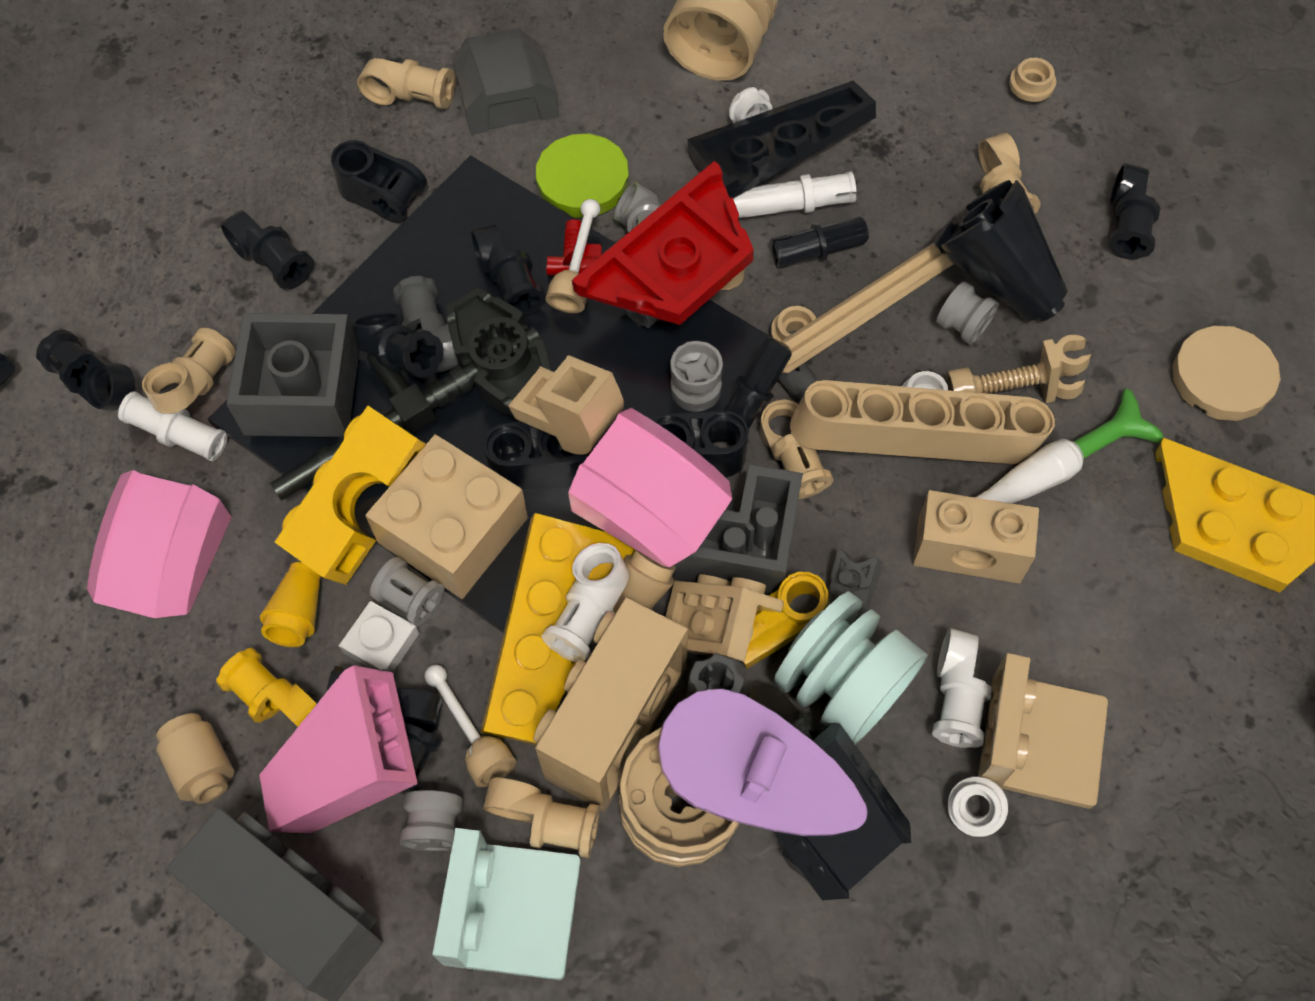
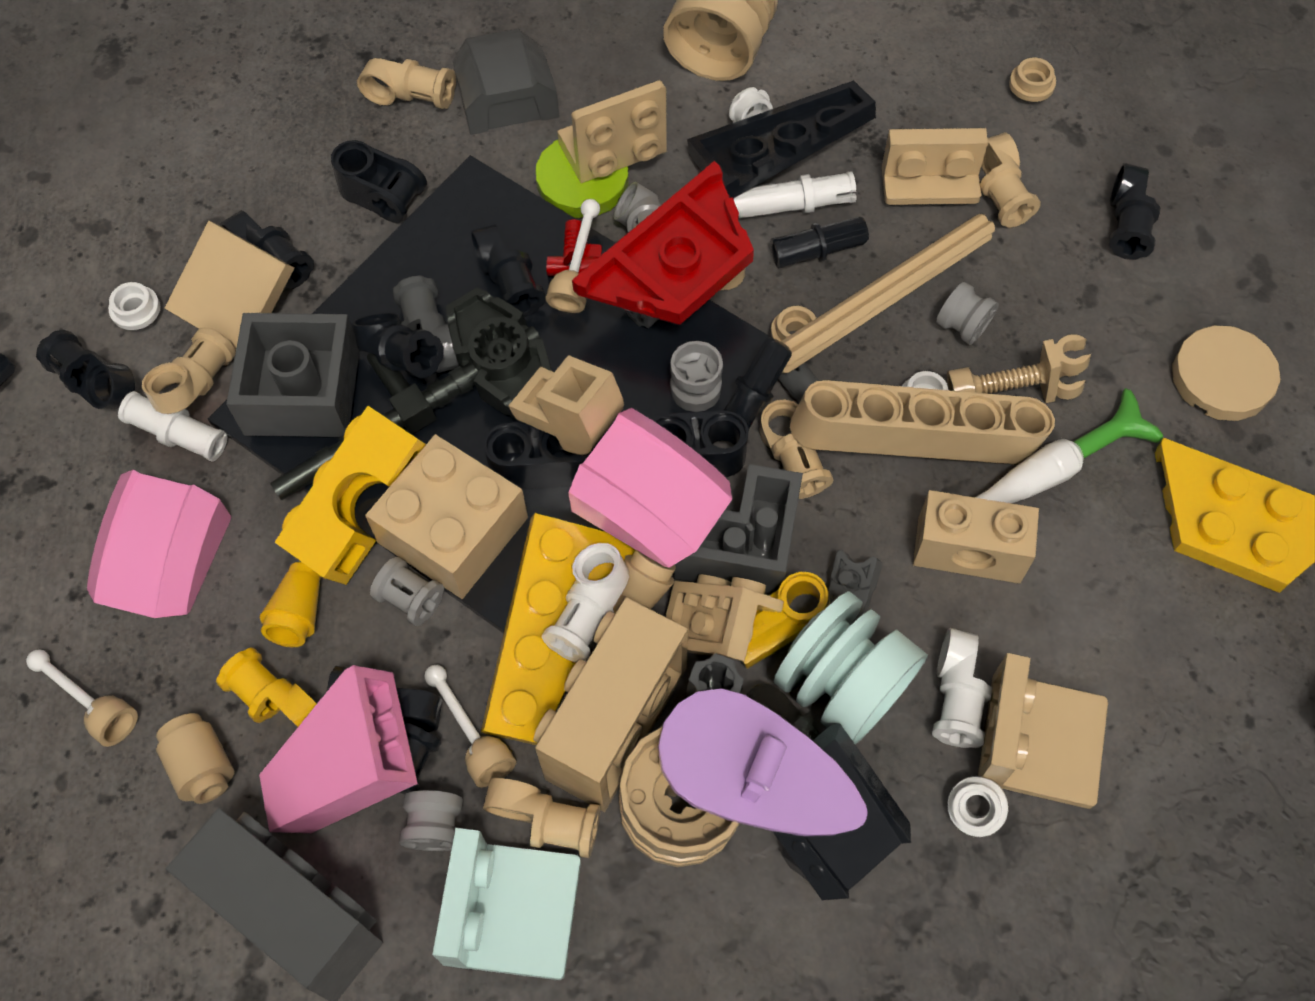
(107, 717): none -> tan hinge
(128, 297): none -> white plate
(225, 281): none -> tan tile
(379, 638): white plate -> none
(616, 132): none -> tan bracket
(933, 166): none -> tan bracket
(1006, 252): black cone -> none

